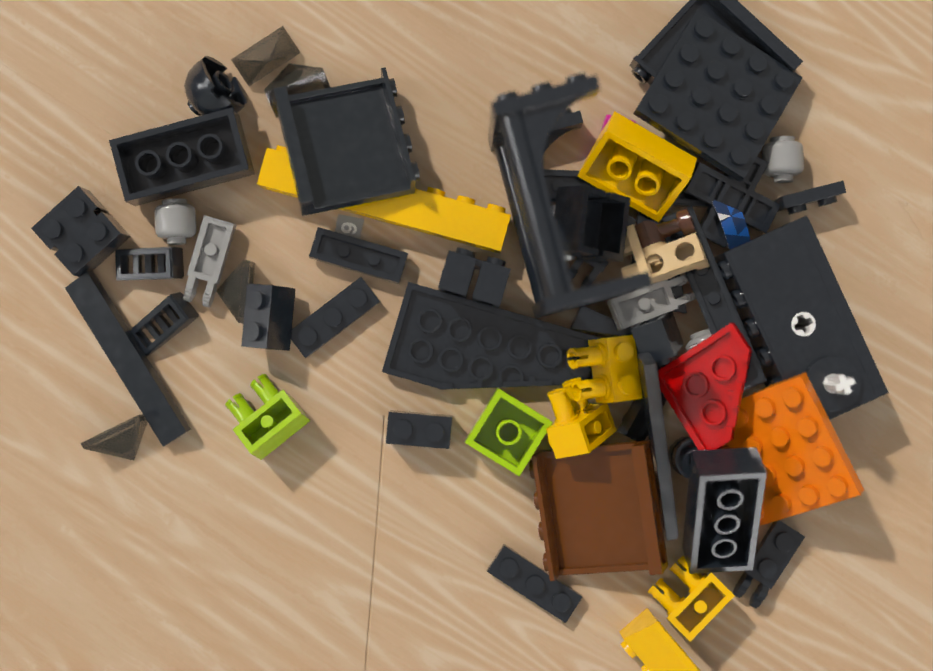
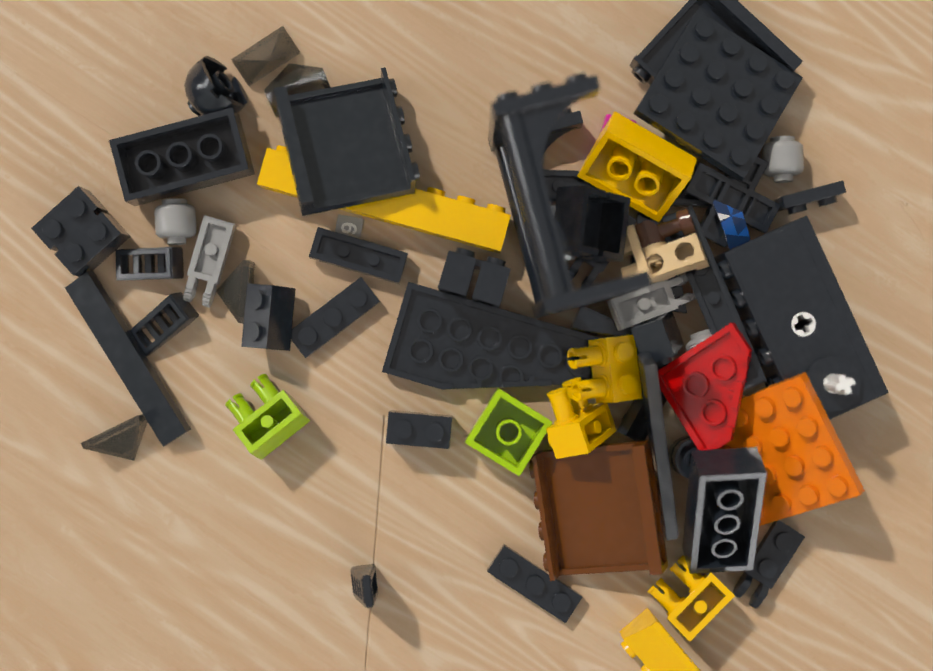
(364, 584): none -> black slope

